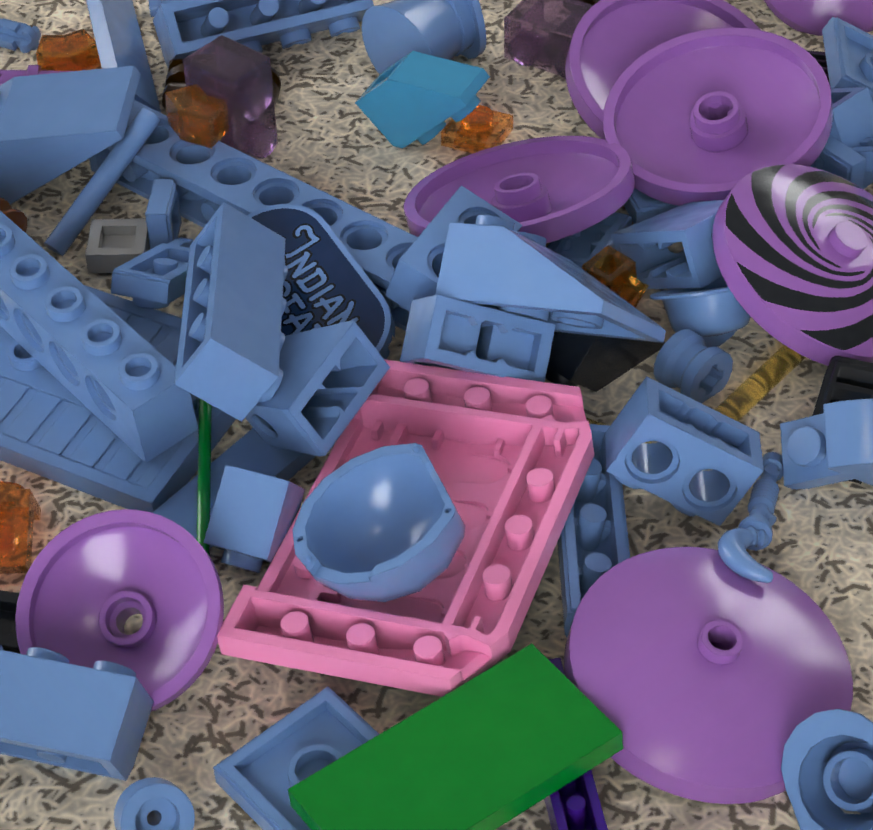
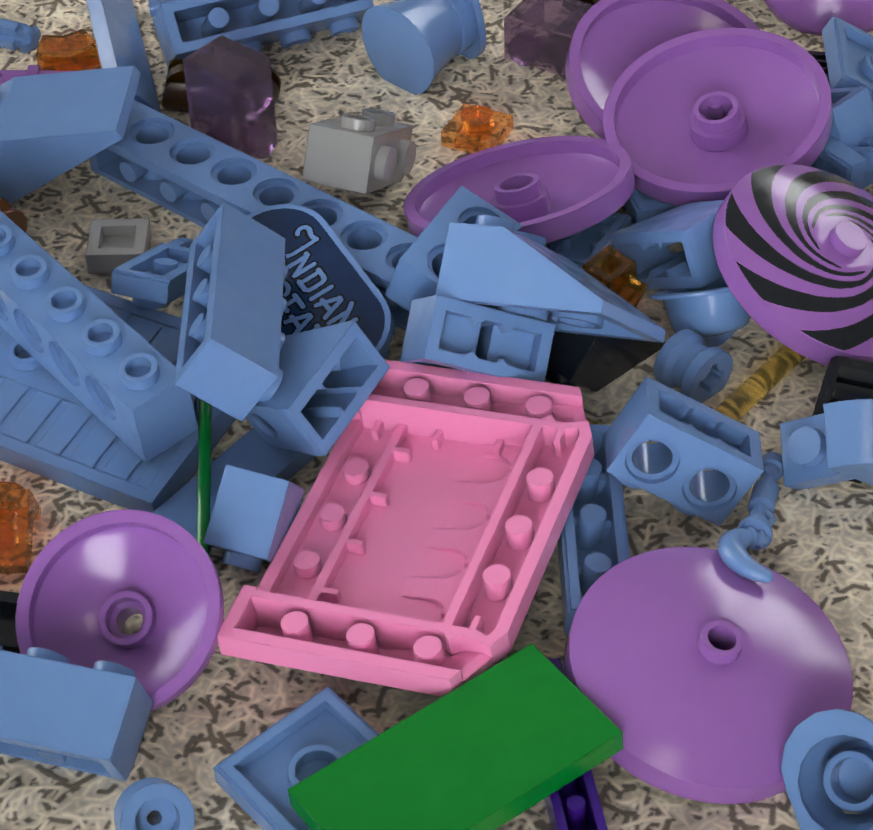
(102, 182): medium blue bar -> none
(163, 212): medium blue tile -> none
(196, 115): clear orange piece -> none
(359, 151): none -> light grey brick
(379, 525): medium blue cylinder -> none
(419, 95): dark azure slope -> none

